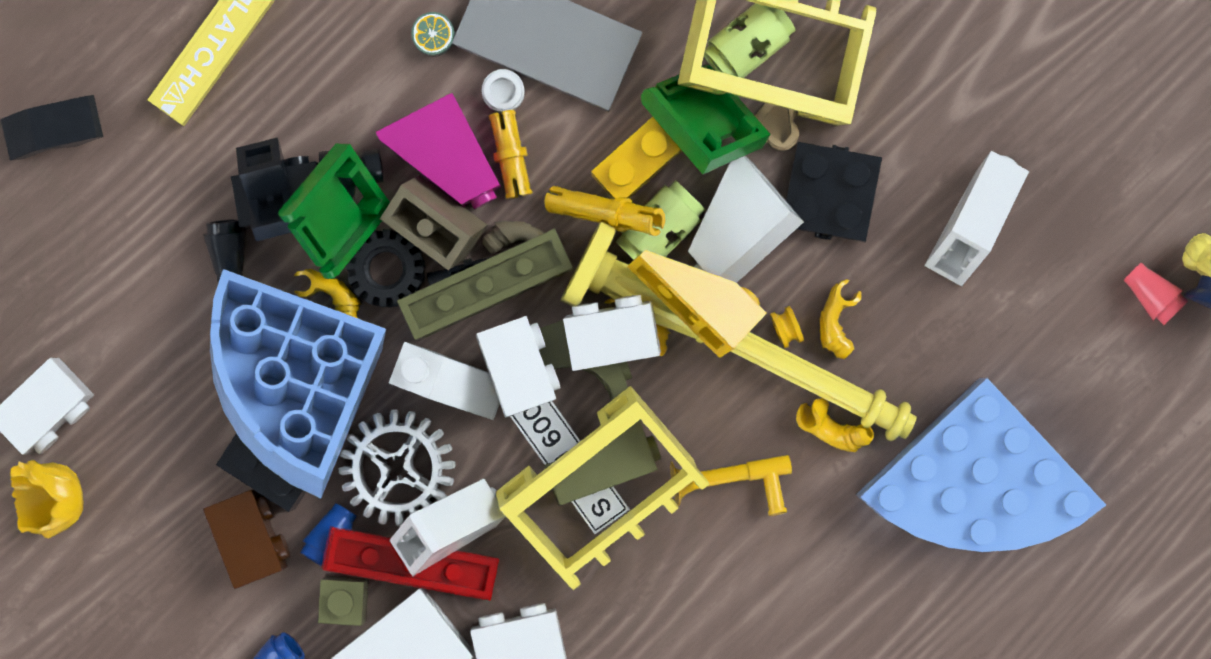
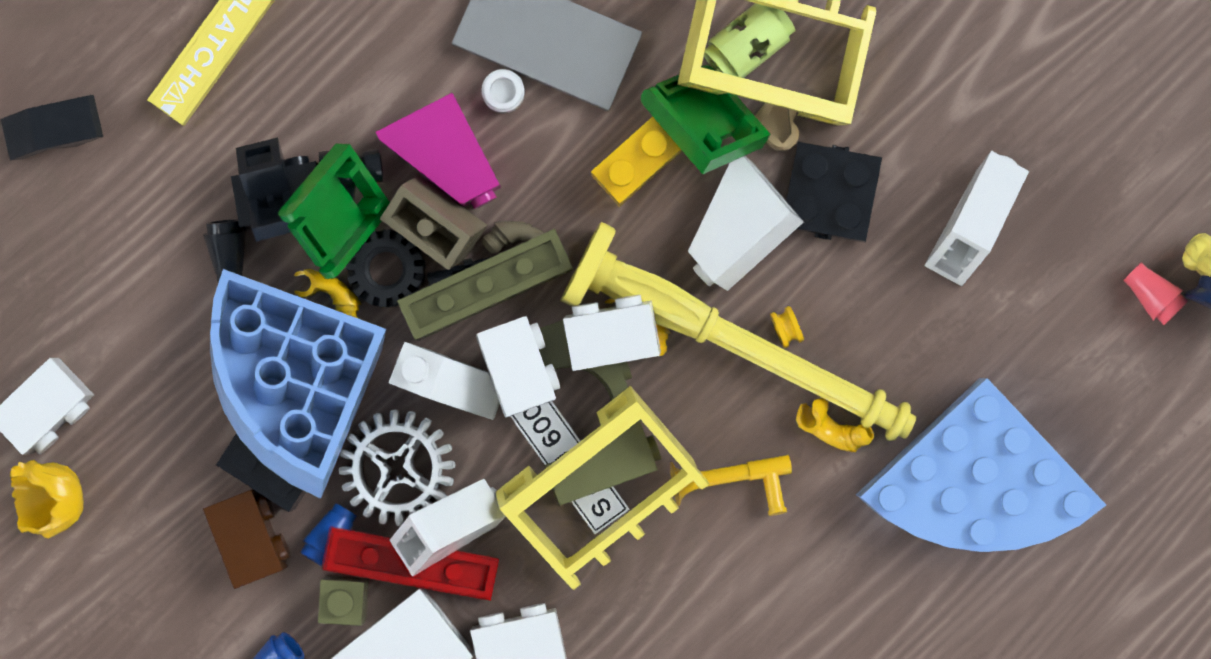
(433, 34): sand green tile -> none
(510, 154): yellow pin -> none
(615, 212): yellow pin -> none
(681, 217): yellowish green piece -> none
(708, 304): yellow slope -> none
(830, 330): yellow piece -> none

